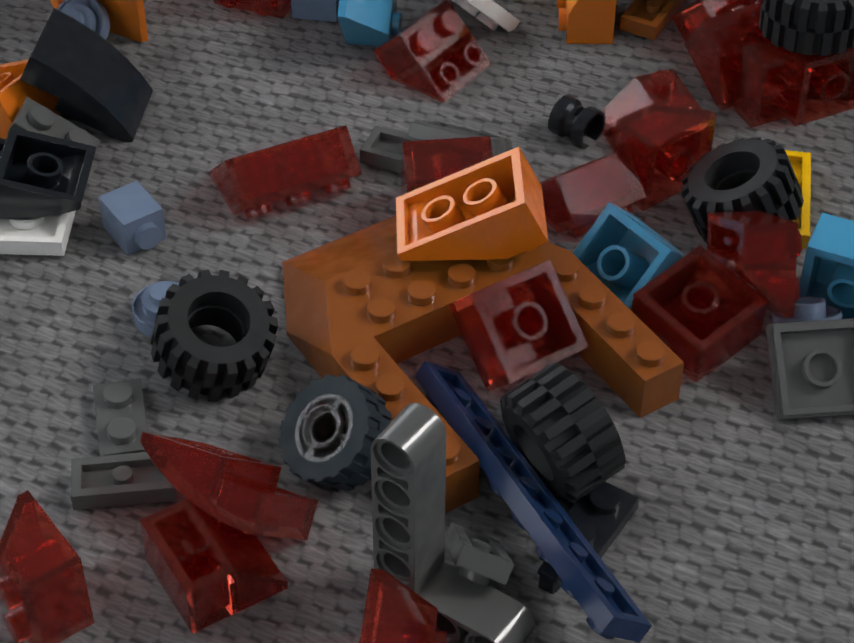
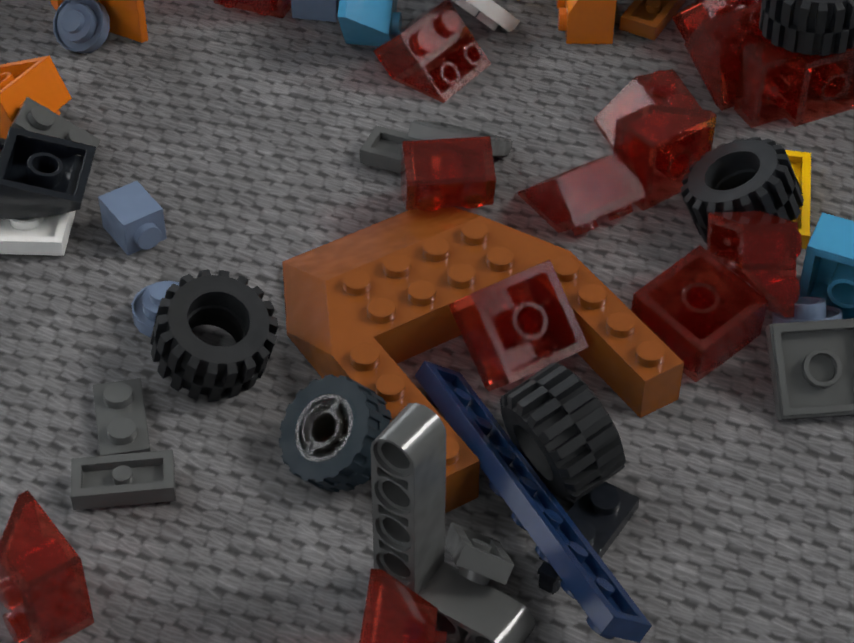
(88, 77): black slope -> none
(207, 564): clear red slope -> none
(232, 487): clear red slope -> none
(287, 172): clear red slope -> none
(474, 213): orange slope -> none
(575, 121): black wheel -> none
(625, 252): dark azure slope -> none

